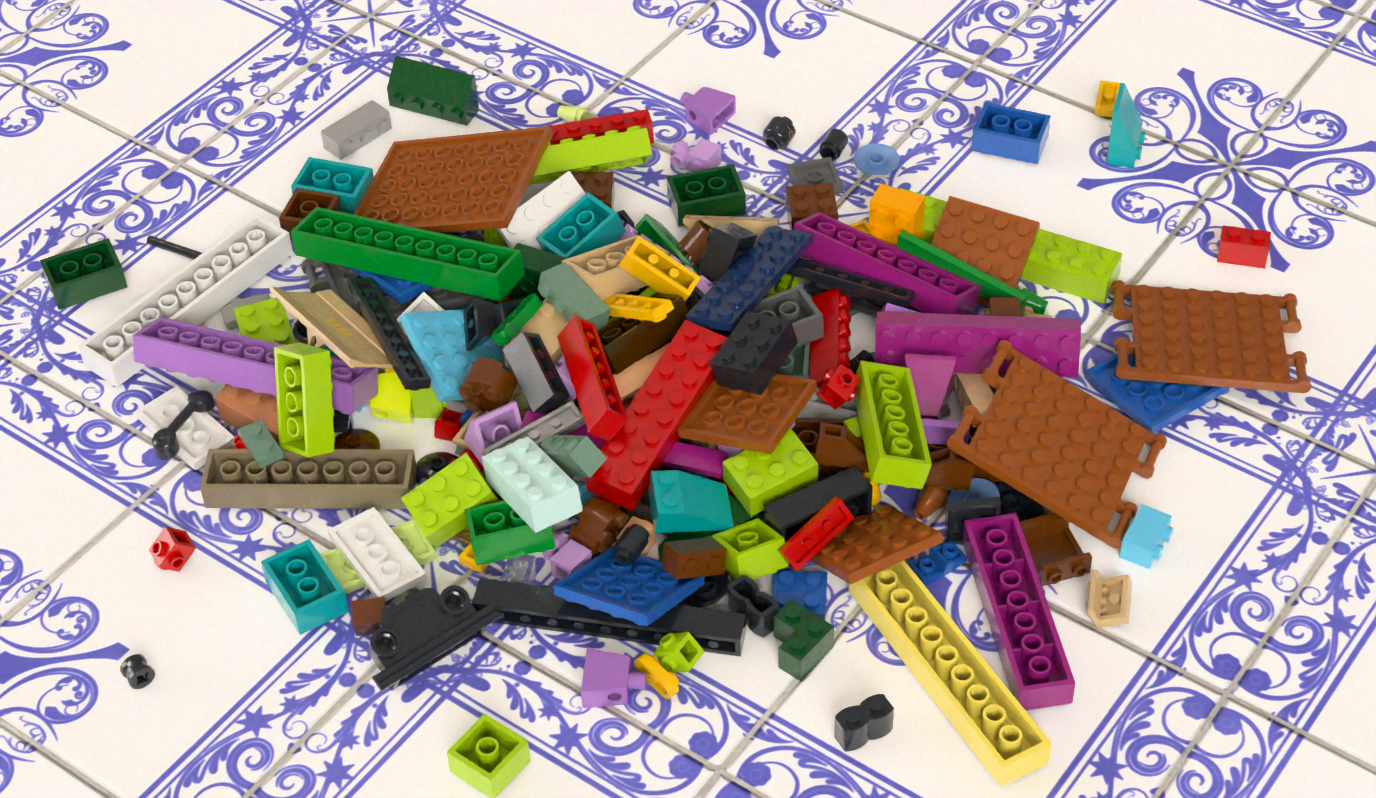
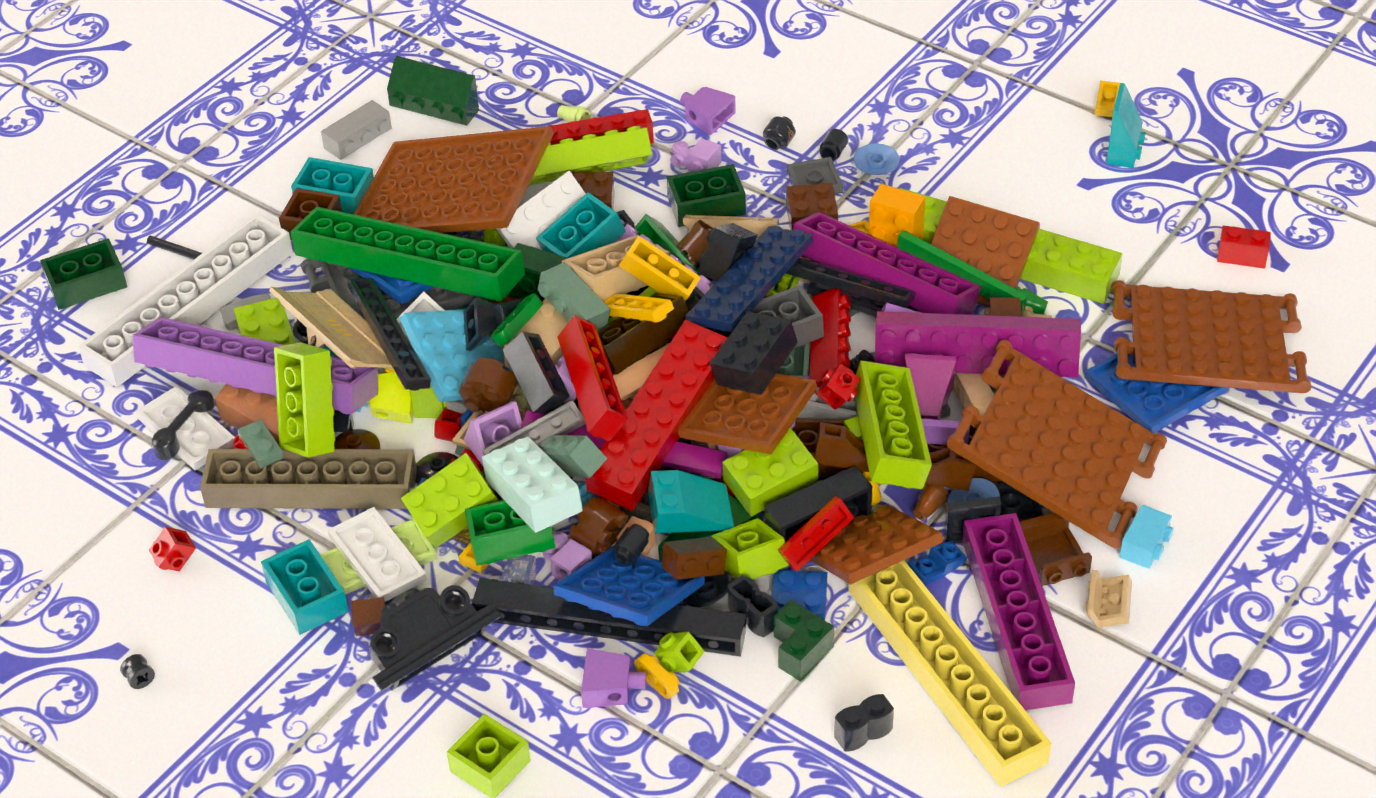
(1011, 133): blue brick -> none

